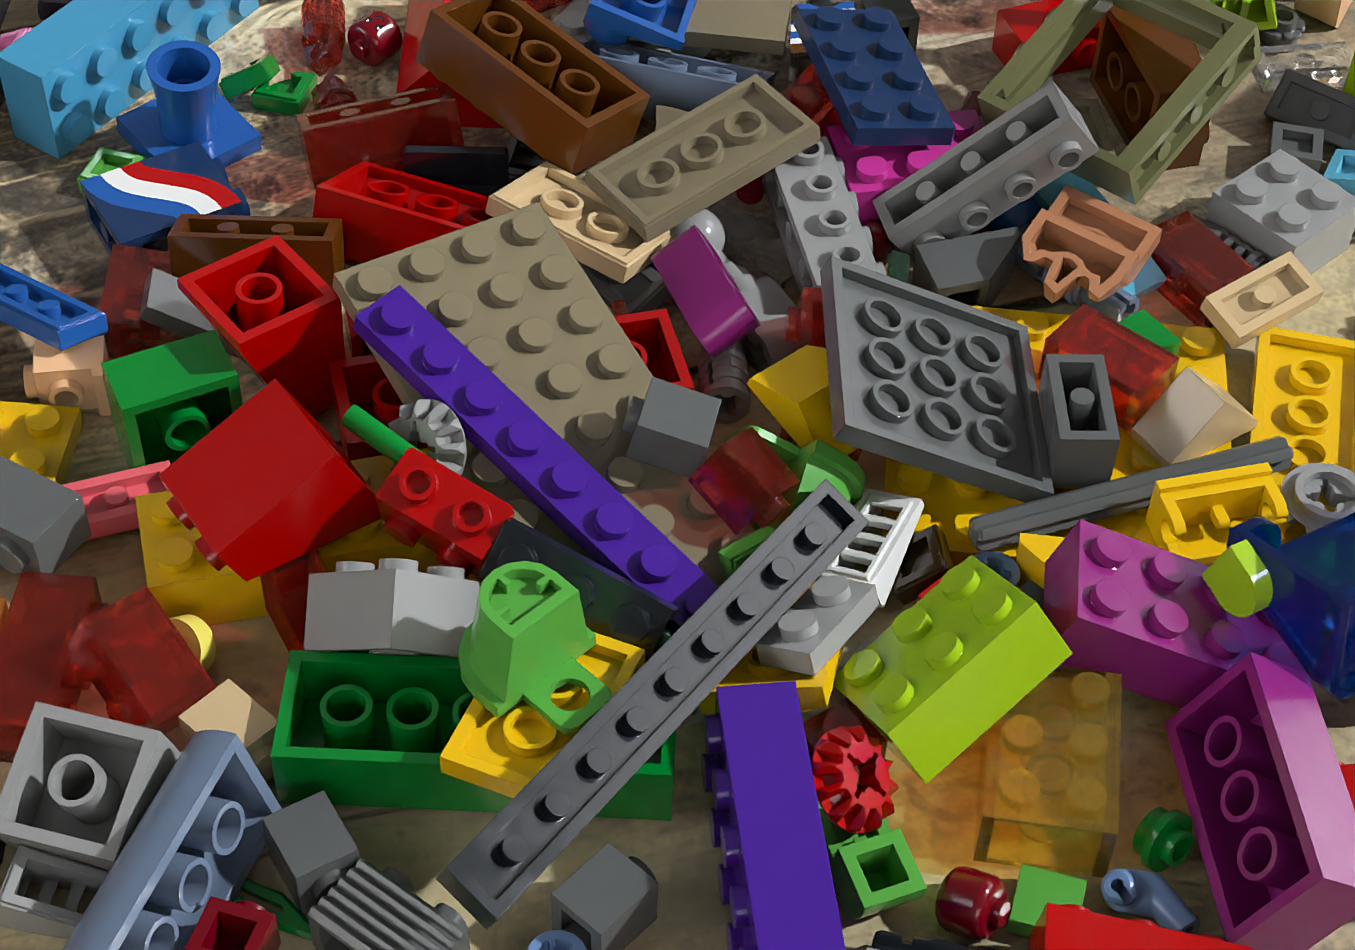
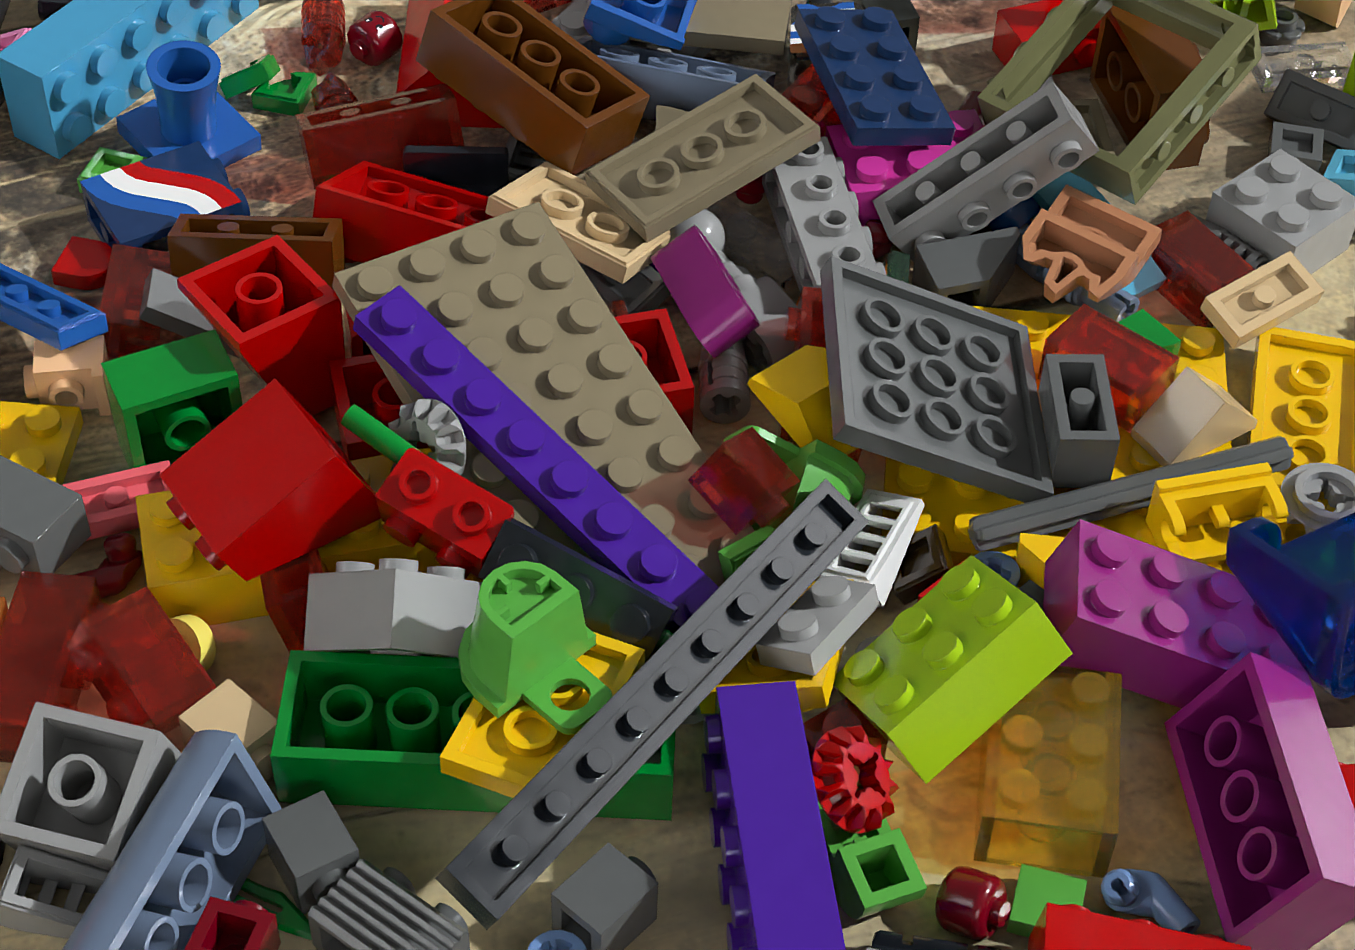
(82, 264): none -> red tile
(119, 565): none -> dark red arm
(671, 427): dark grey brick -> none
(1163, 839): green plate -> none
(1240, 580): lime tile -> none

